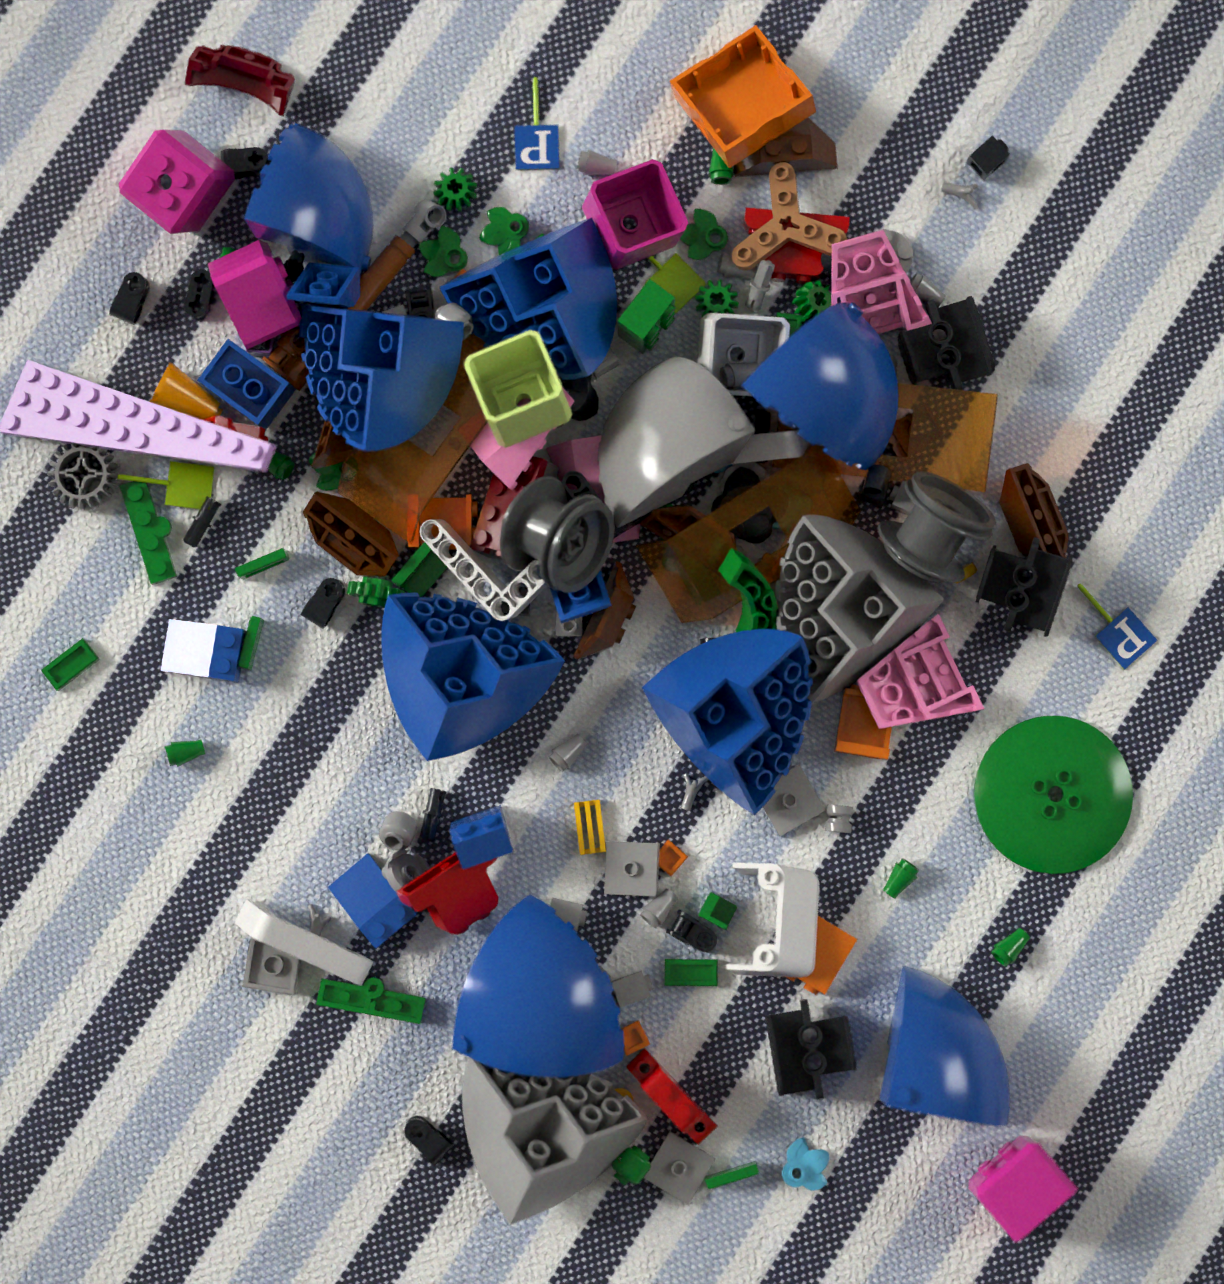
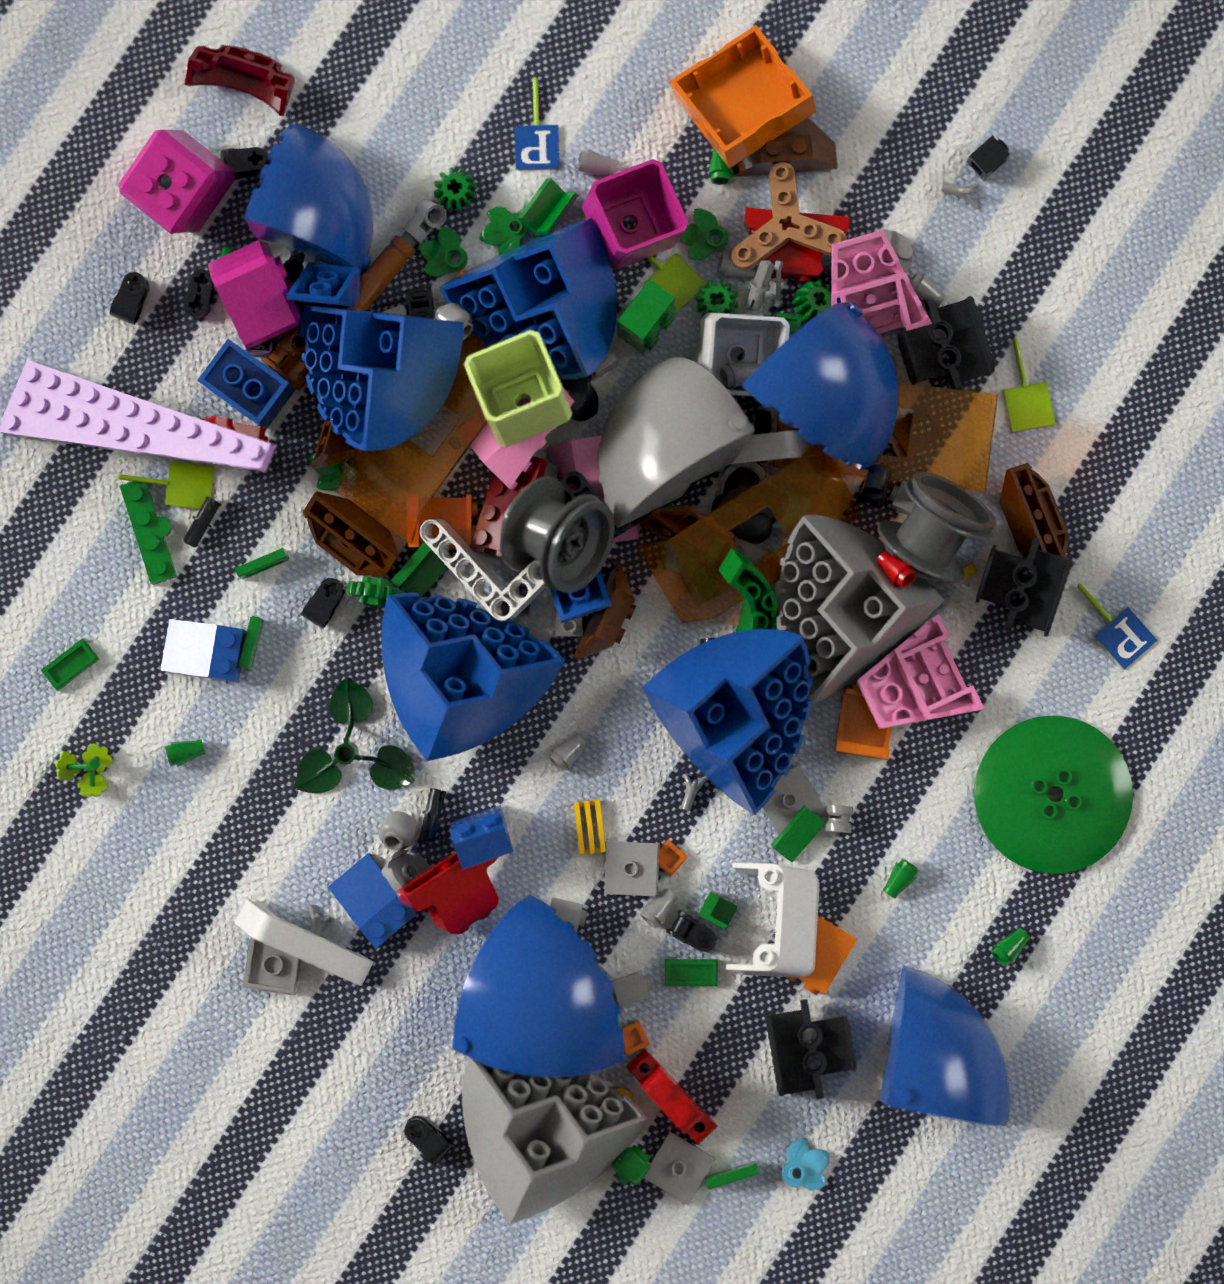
(83, 486): light grey gear -> none
(95, 759): none -> lime plant
(184, 395): light orange cone -> none
(280, 465): green cone -> none
(320, 774): none -> dark green plant
(371, 1000): green hinge -> none
(546, 208): none -> green panel
(778, 302): none -> light grey hinge
(798, 833): none -> green tile
(897, 570): none -> red cone
(1020, 1186): dark pink plate -> none
(1029, 404): none -> lime piece

